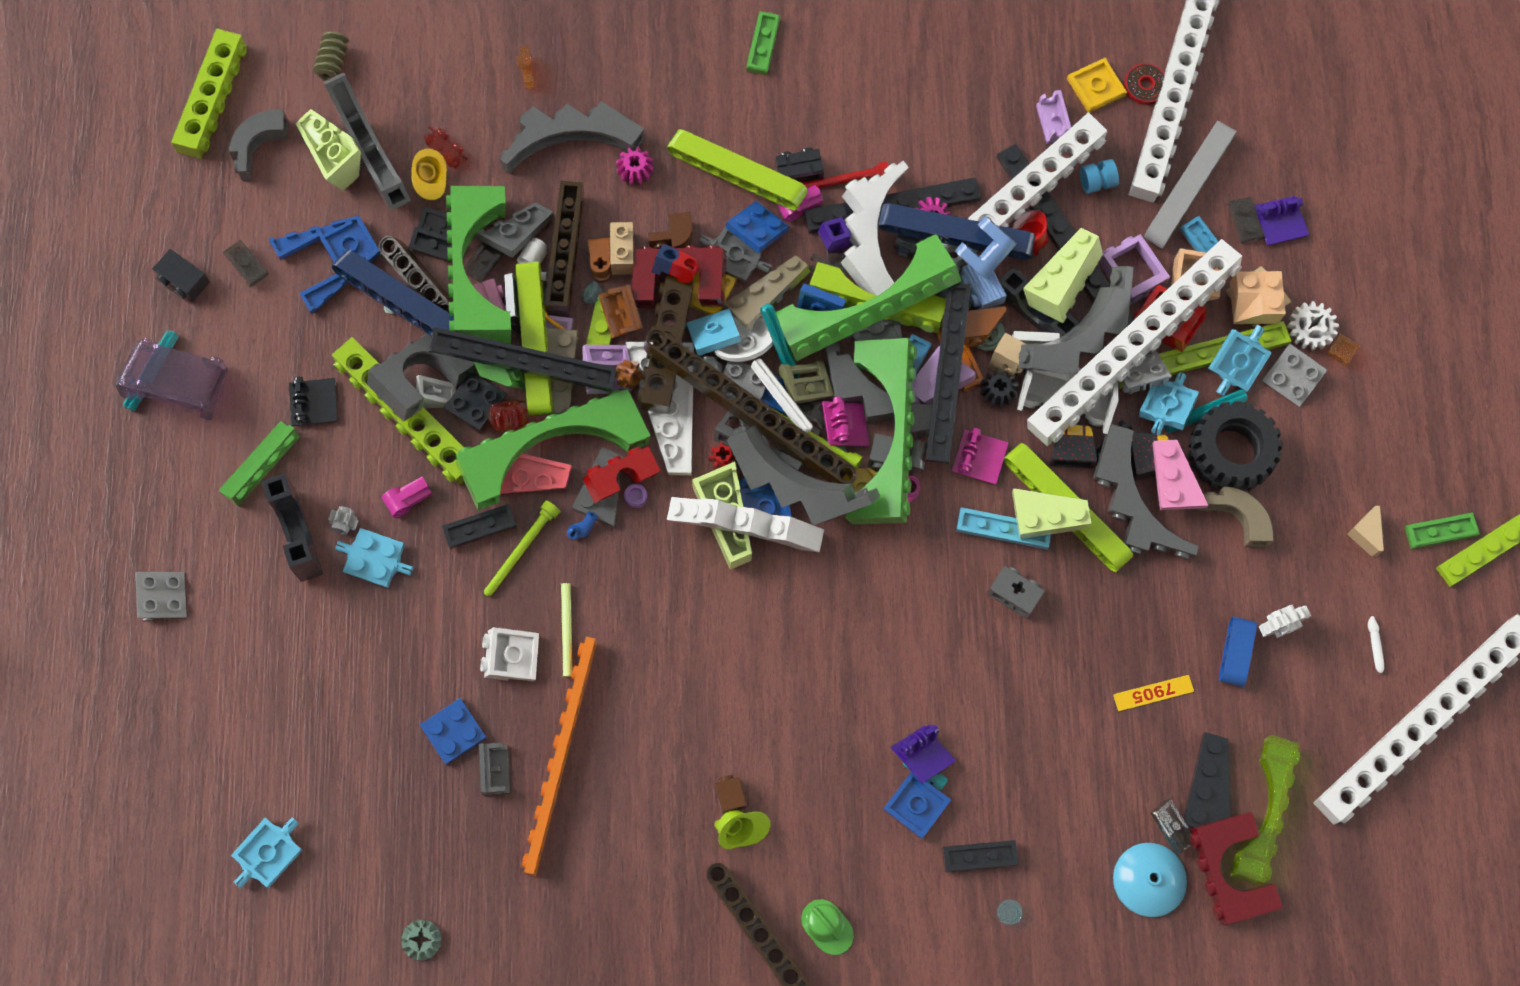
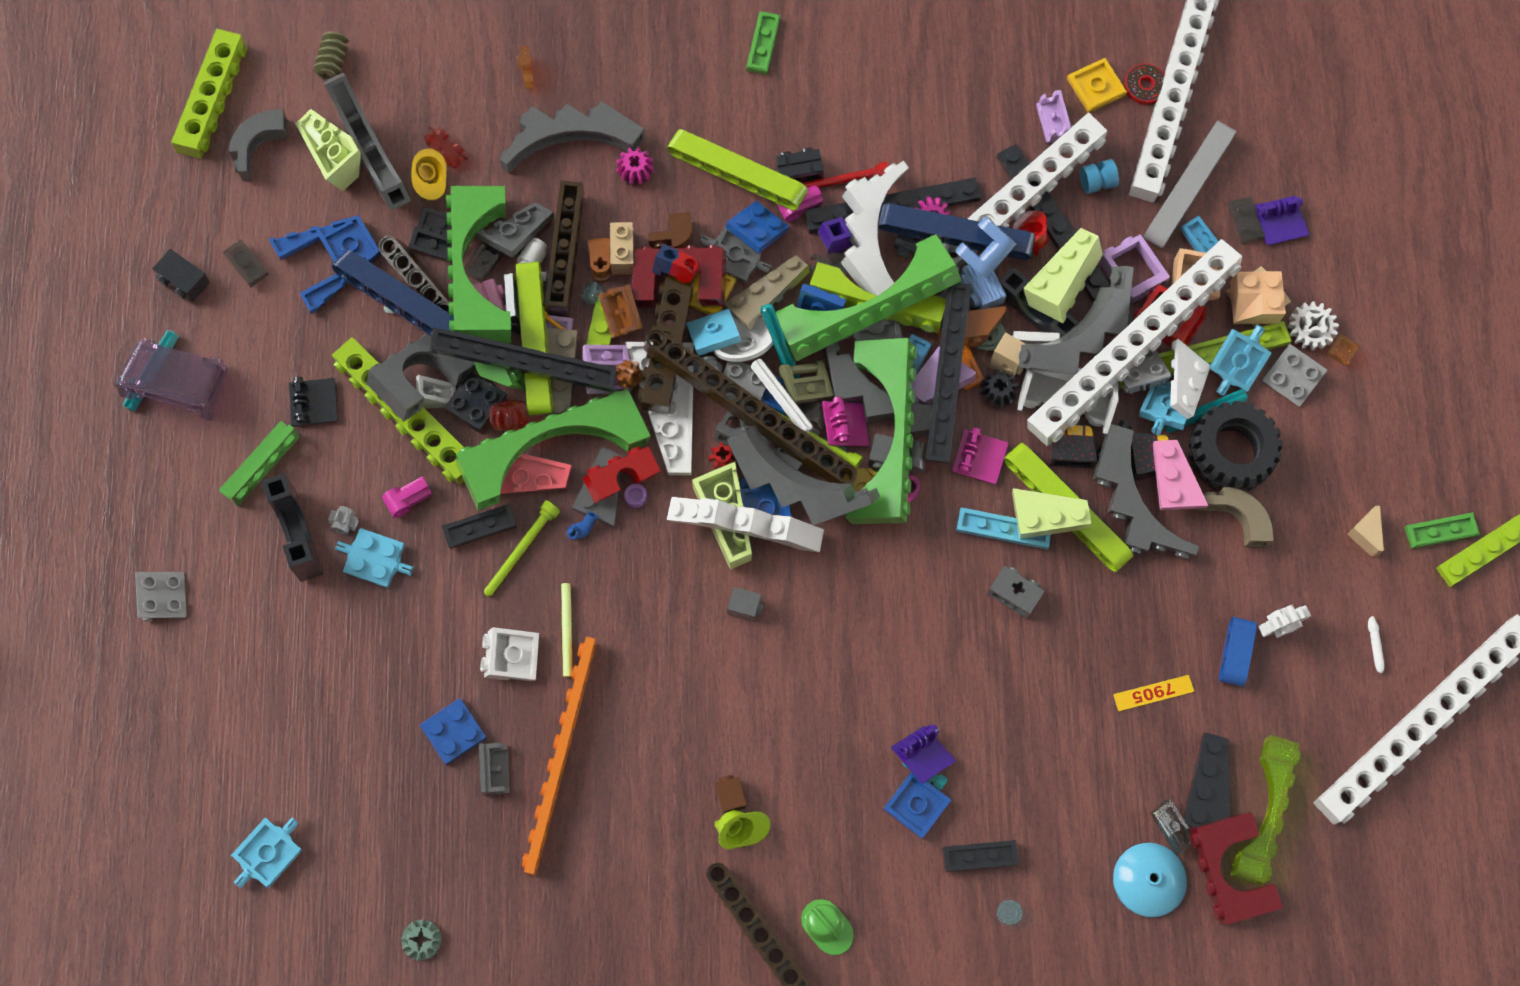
(745, 604): none -> dark grey brick
(1189, 379): none -> white wing

